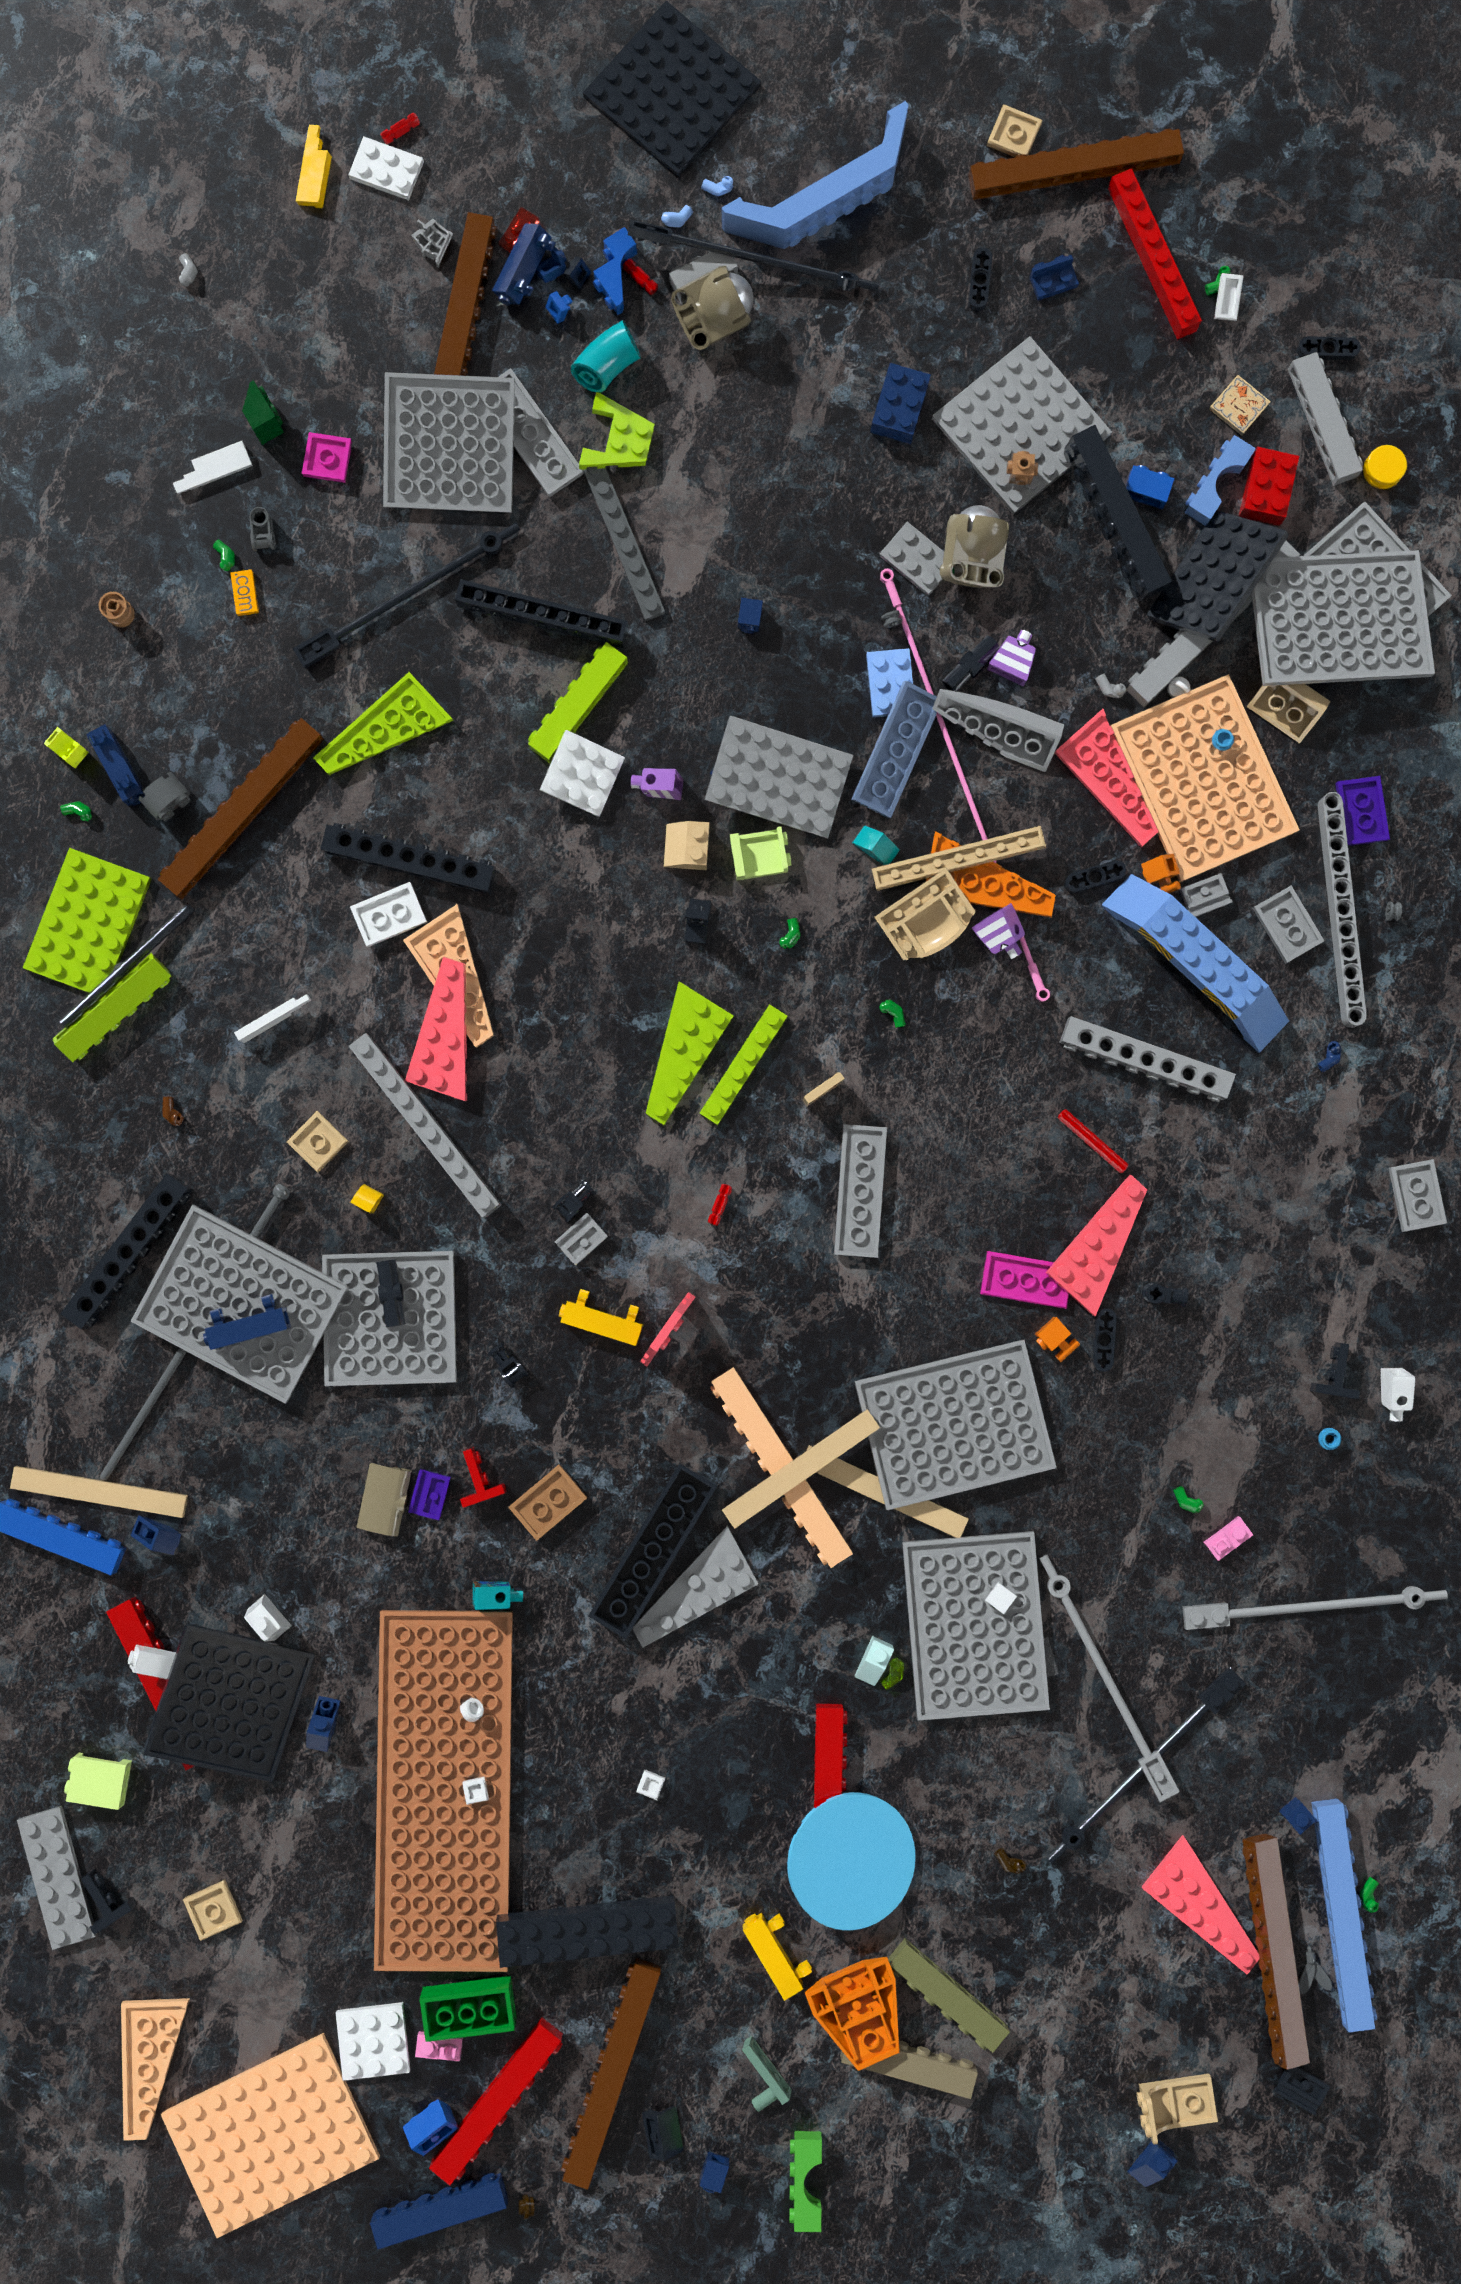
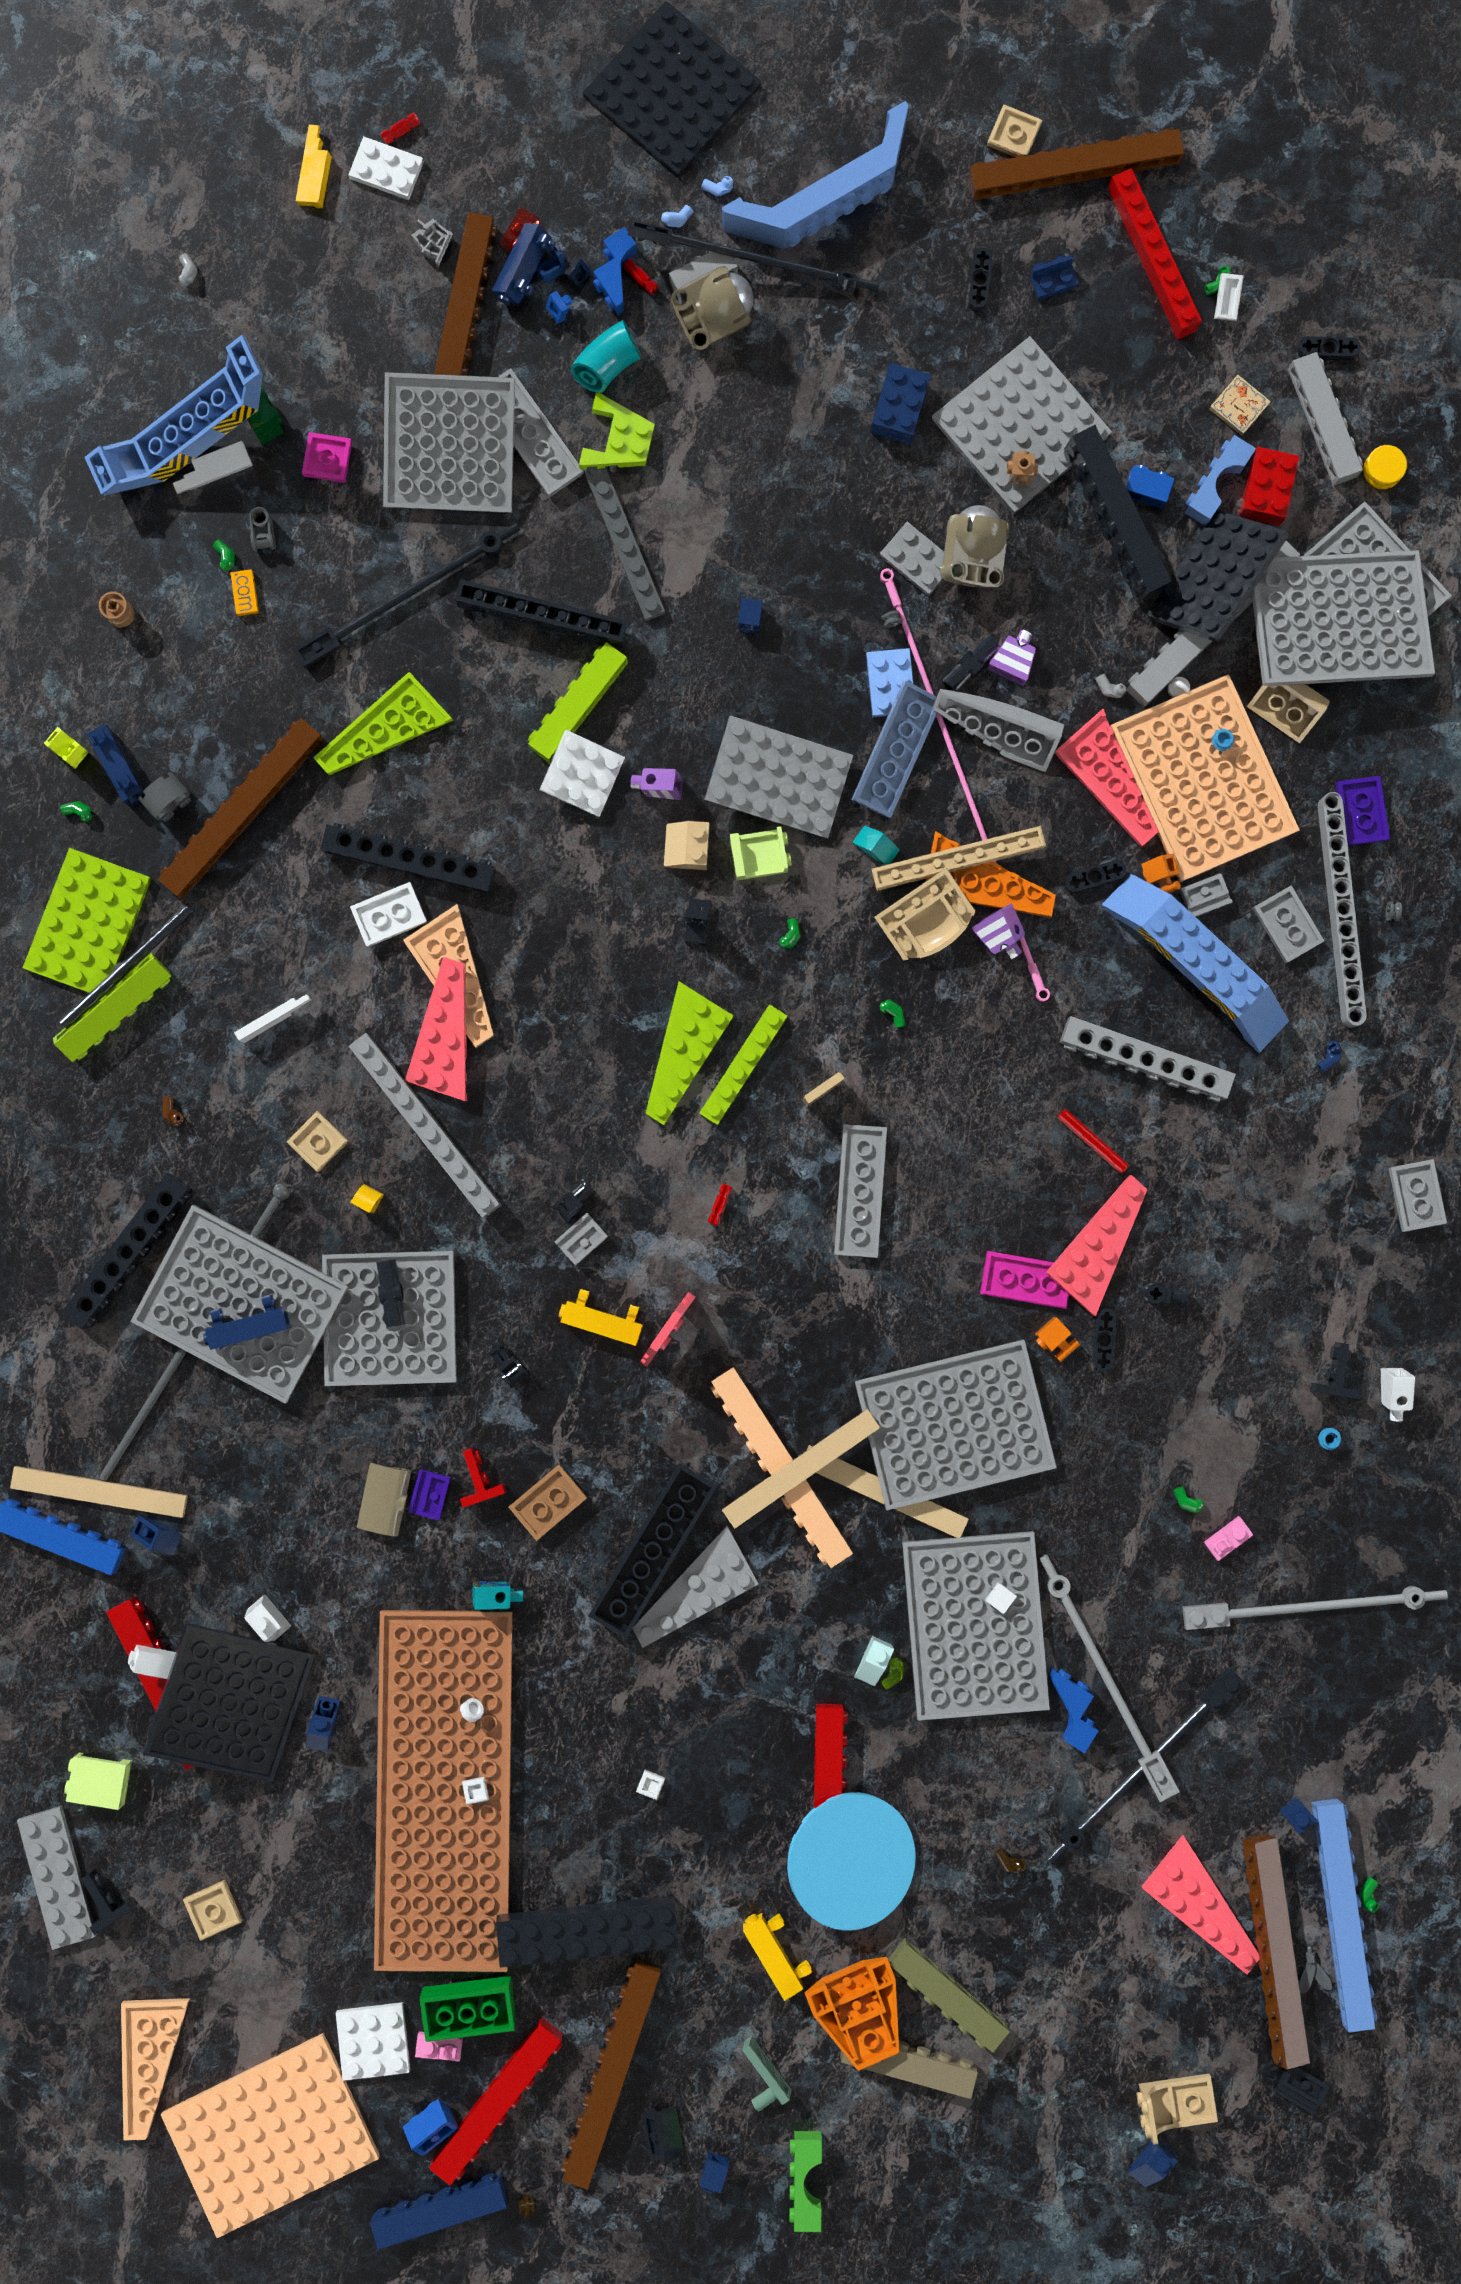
(184, 429): none -> medium blue slope
(1076, 1699): none -> blue arch

